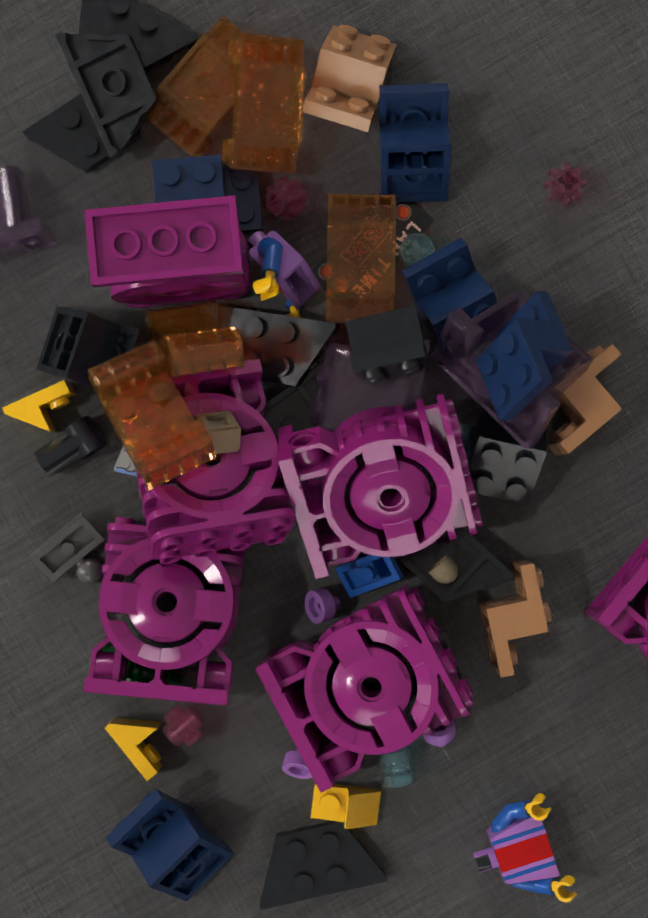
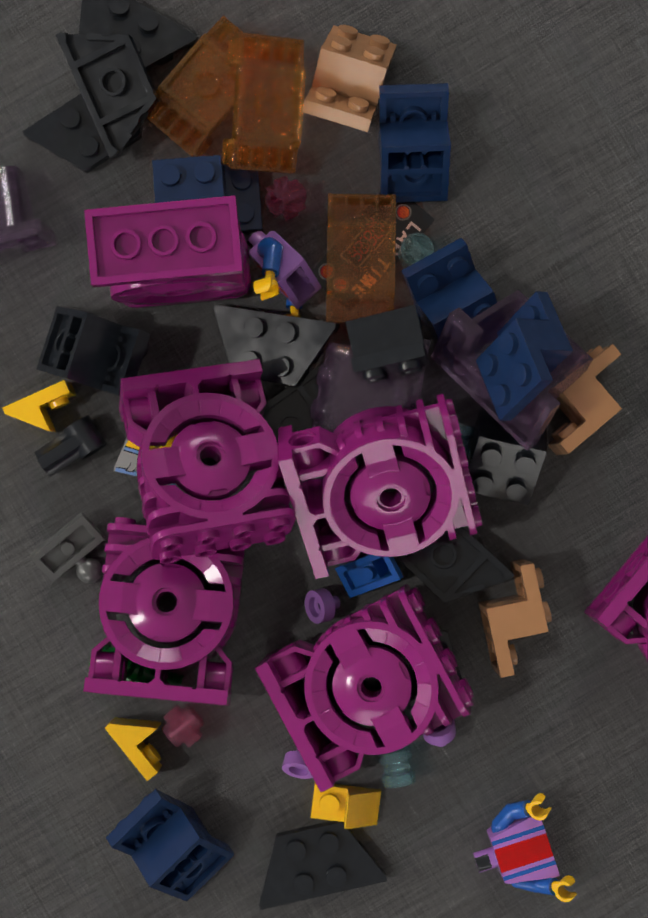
(150, 415): clear orange plate -> none
(193, 339): clear orange plate -> none
(222, 430): dark tan slope -> none
(444, 570): dark tan hinge -> none
(571, 177): clear pink gear -> none

